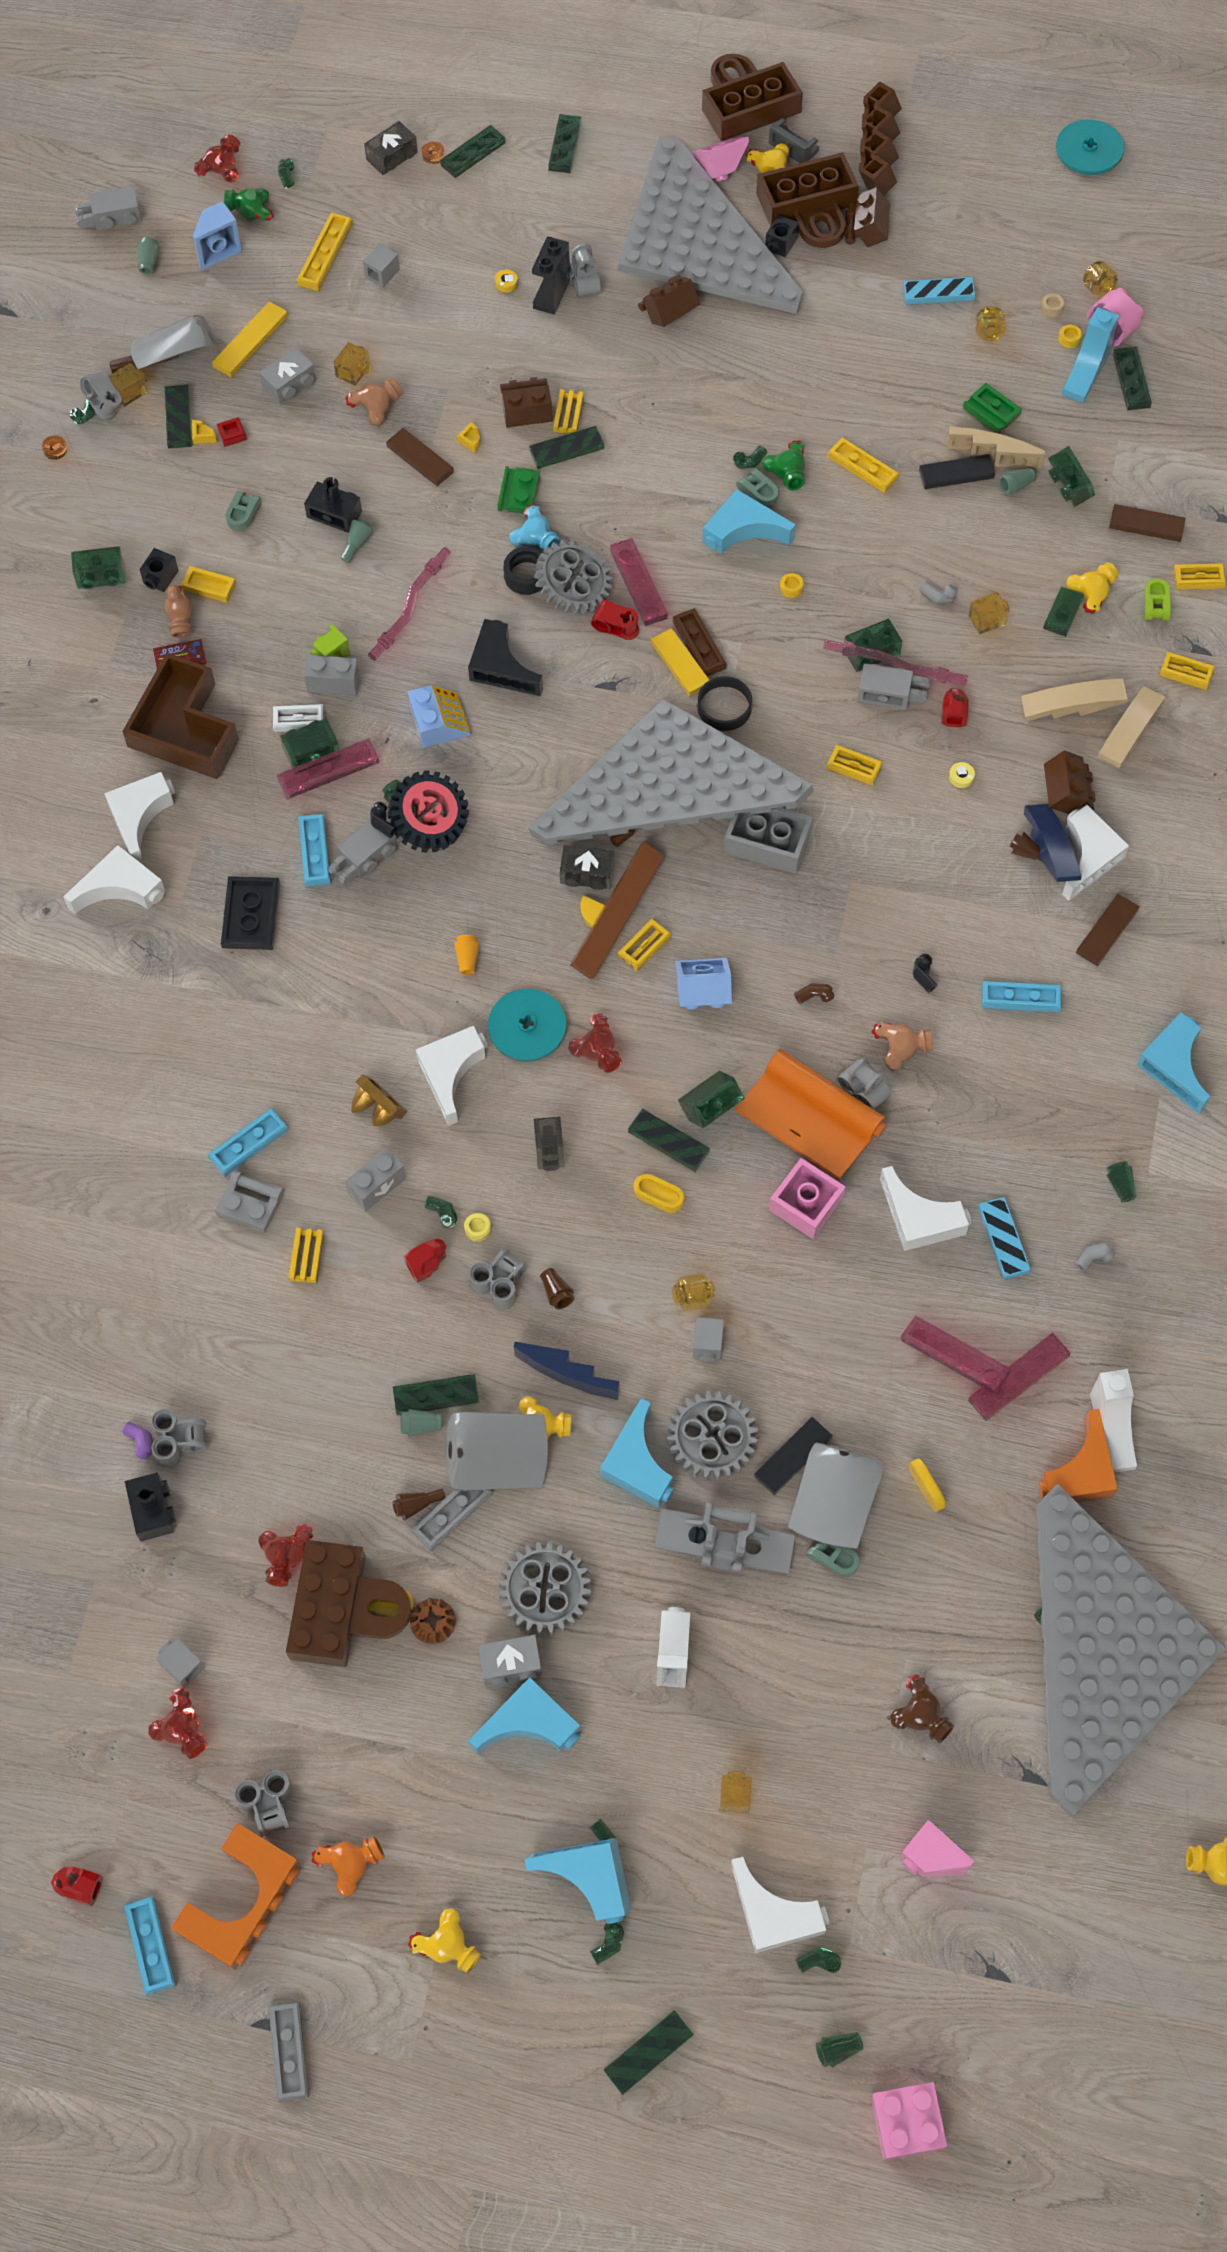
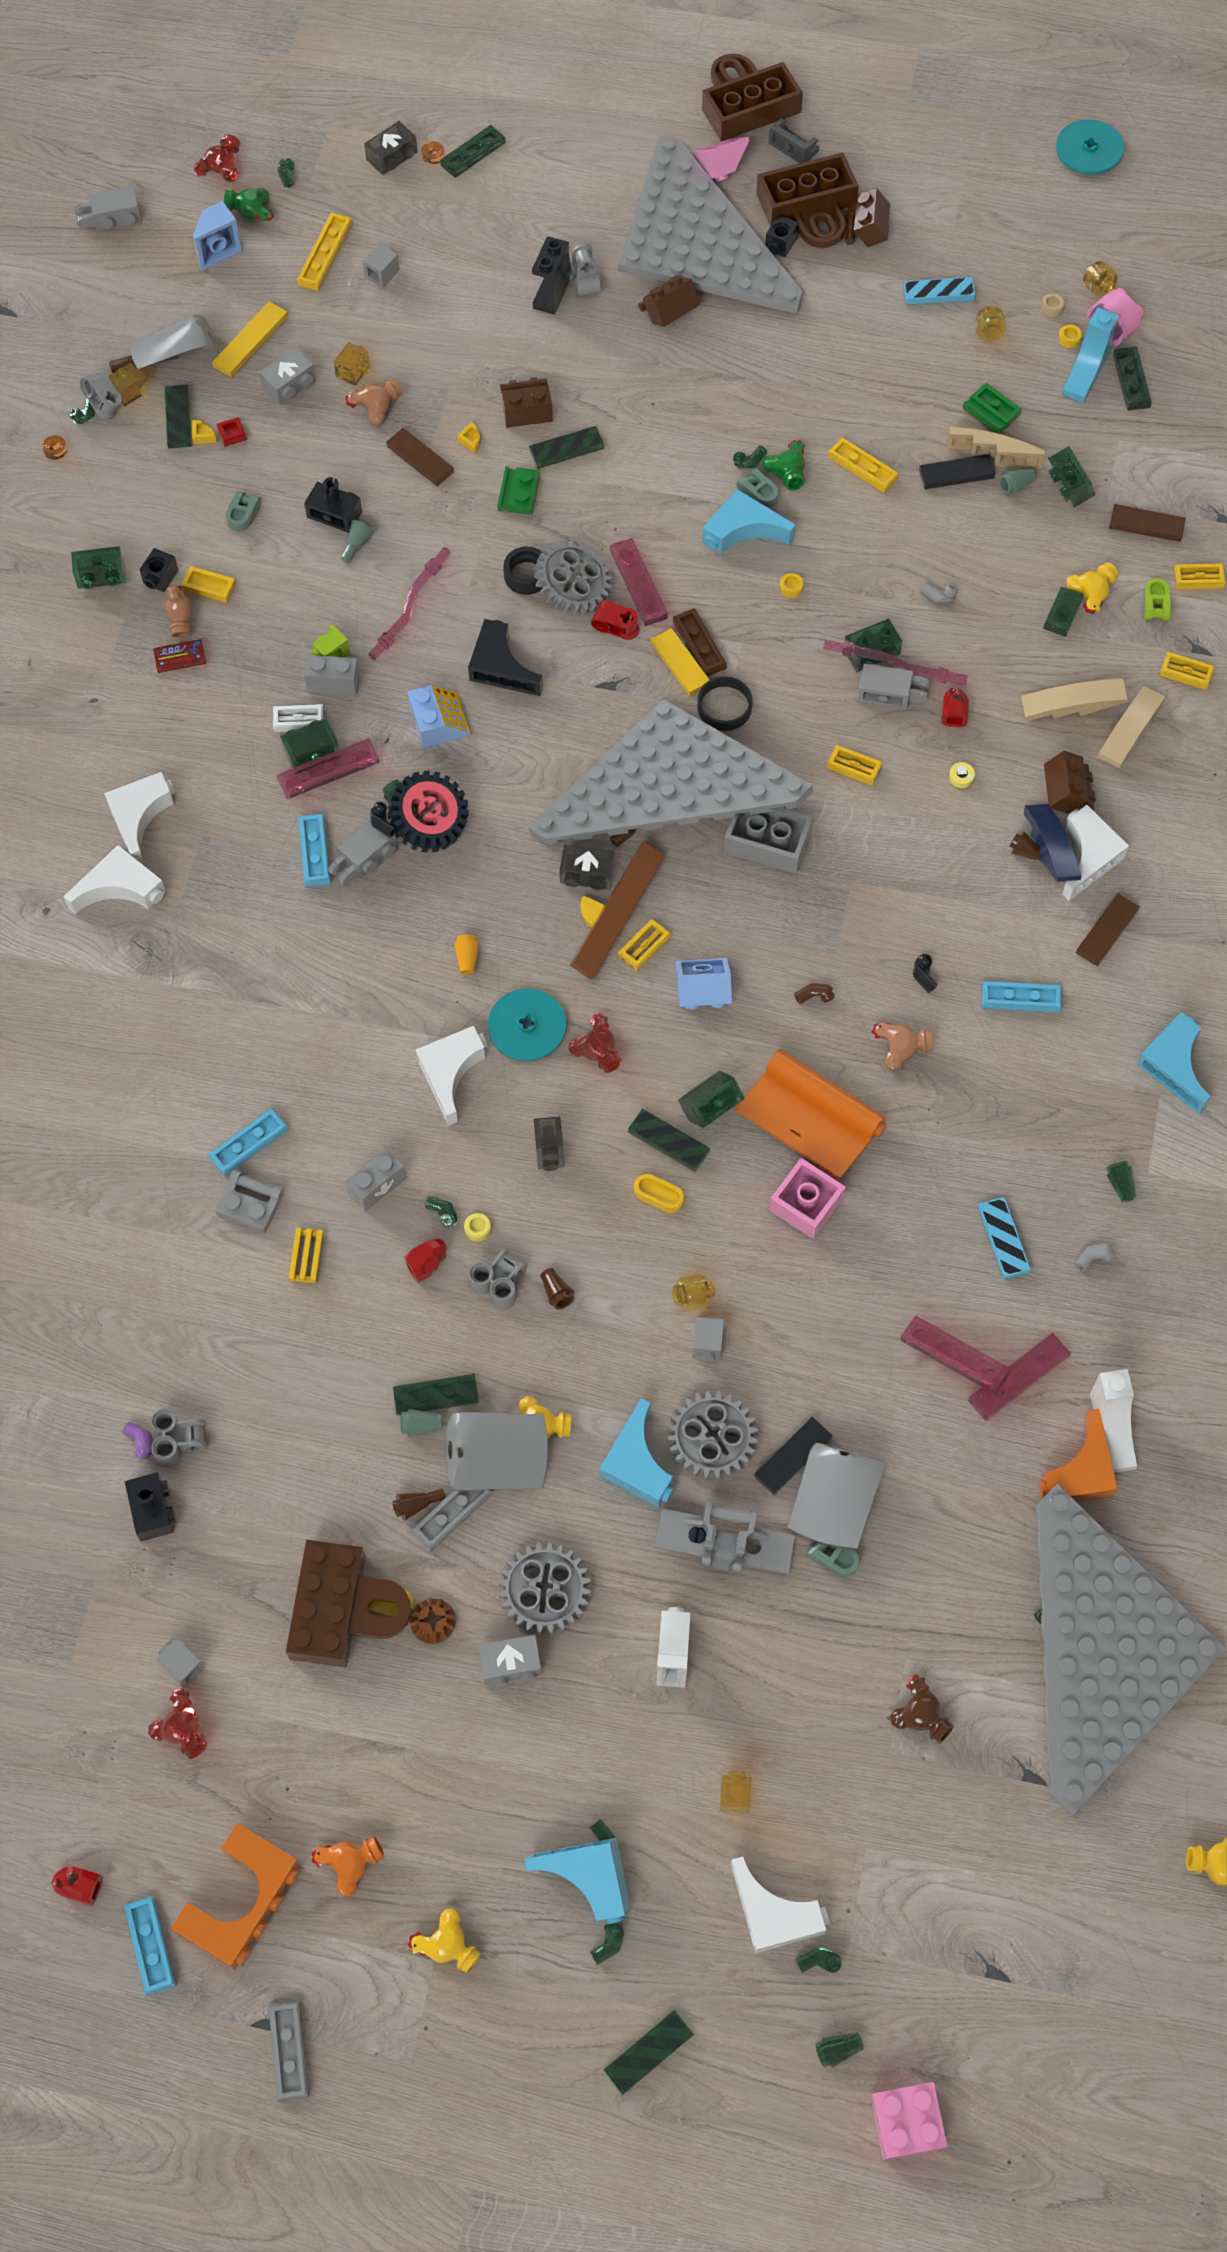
(147, 254): sand green cone -> none
(171, 721): reddish brown piece -> none
(250, 913): black tile -> none
(267, 1805): light grey piece -> none
(284, 1553): clear red animal -> none
(371, 1092): pearl gold tile -> none
(506, 281): yellow tile -> none
(528, 1714): medium azure arch -> none
(535, 530): medium azure animal -> none
(556, 1365): dark blue slope -> none
(564, 143): clear green tile -> none
(570, 397): yellow tile -> none
(769, 159): yellow animal -> none
(865, 1083): light grey piece -> none
(878, 133): reddish brown brick -> none
(920, 1219): white arch -> none
(927, 1485): yellow tile -> none
(934, 1854): bright pink slope -> none
(988, 612): clear yellow brick -> none

